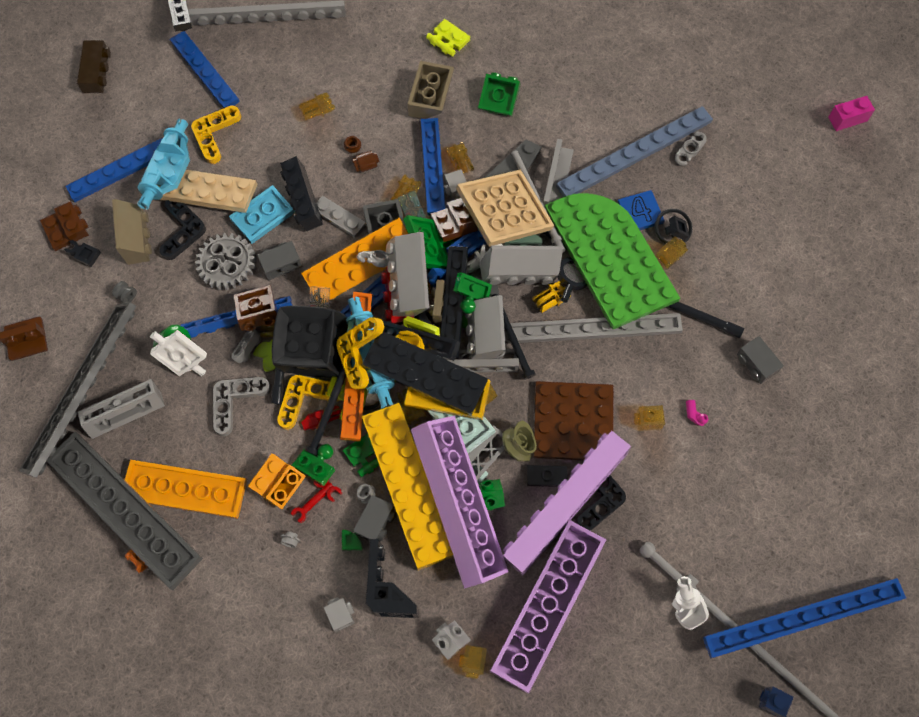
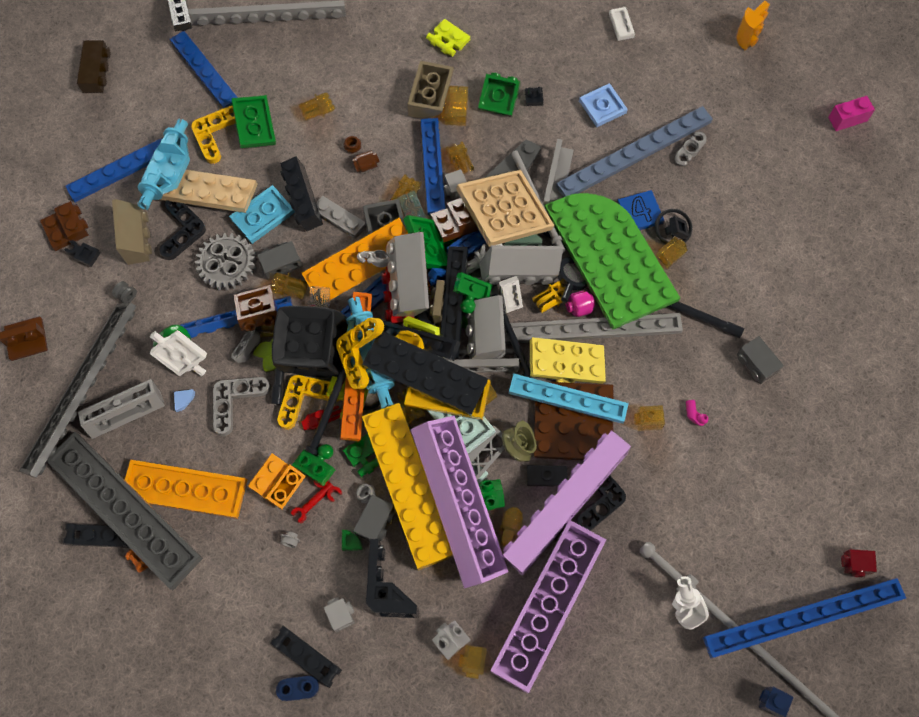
(92, 536): none -> black plate
(183, 399): none -> light blue tile
(253, 121): none -> green plate
(288, 286): none -> clear yellow arm
(297, 689): none -> dark blue plate
(306, 656): none -> black plate
(456, 106): none -> clear yellow brick
(511, 294): none -> white plate
(511, 524): none -> clear yellow arm
(534, 96): none -> black tile
(567, 361): none -> light yellow plate
(568, 398): none -> medium azure plate
(580, 303): none -> dark pink head
(603, 105): none -> light blue plate
(621, 23): none -> white plate
(752, 25): none -> light orange brick
(859, 562): none -> dark red brick

